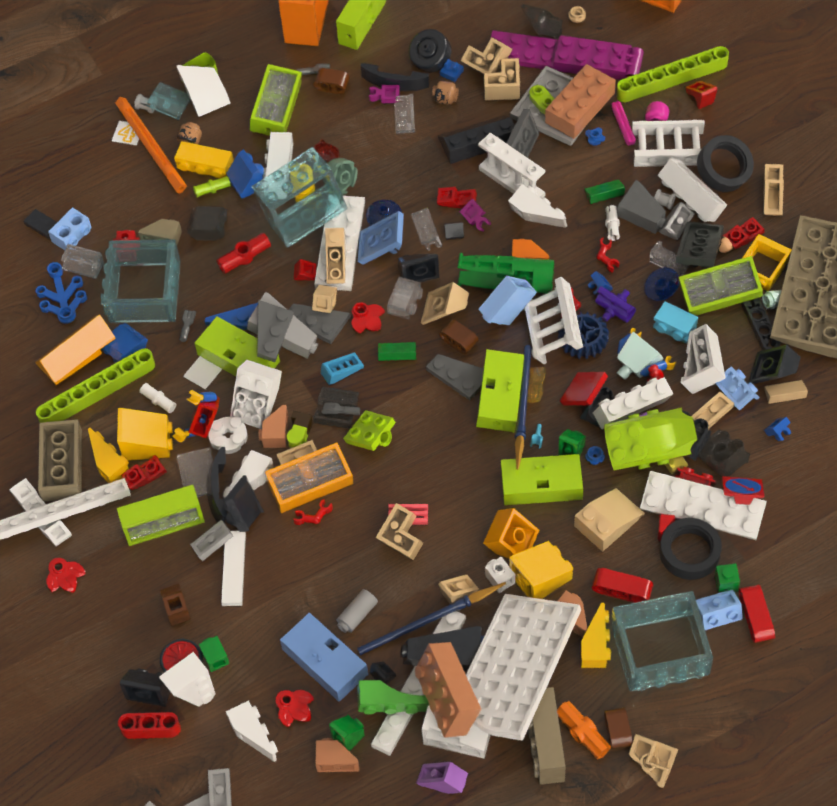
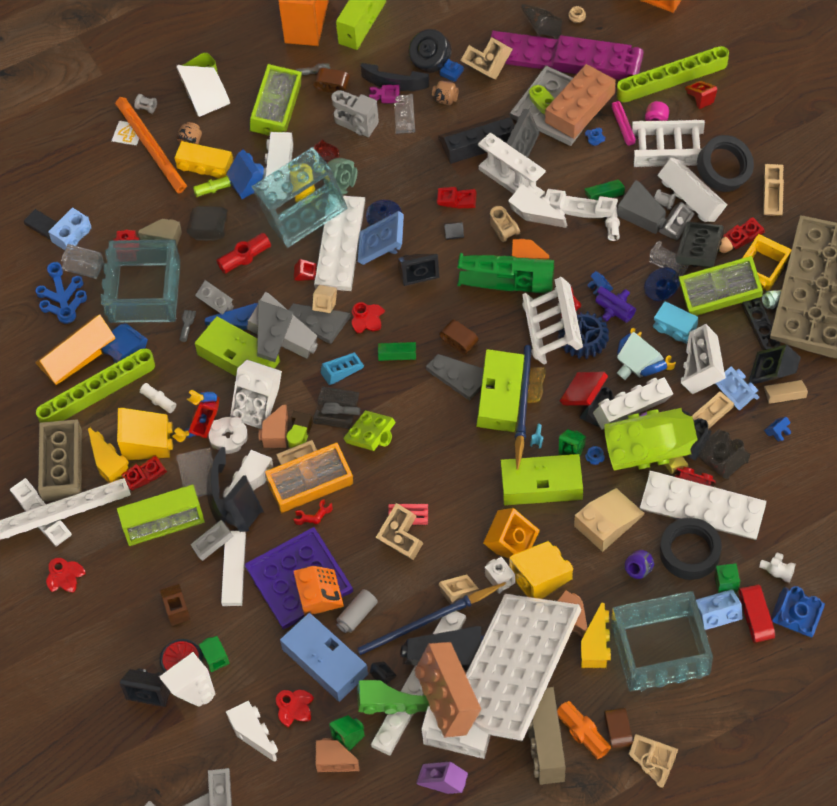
(140, 720): red beam -> none
(168, 100): clear light blue slope -> none
(202, 372): white sticker -> none
(214, 298): none -> light grey hinge
(275, 575): none -> dark purple plate
(318, 589): none -> orange slope
(335, 255): tan slope -> none
(360, 112): none -> light grey brick
(404, 298): clear brick -> none
(426, 228): clear hinge -> none
(444, 302): tan slope -> none
(474, 213): magenta plate -> none
(503, 226): none -> tan piece
(504, 84): tan brick -> none
(507, 301): light blue brick -> none
(580, 206): none -> white slope
(606, 260): red arm -> none
(621, 585): red beam -> none
(639, 564): none -> dark purple head
(655, 372): red arm -> none
(664, 522): red slope -> none
(743, 489): piece -> none
(779, 569): none -> white piece
(797, 611): none -> blue slope

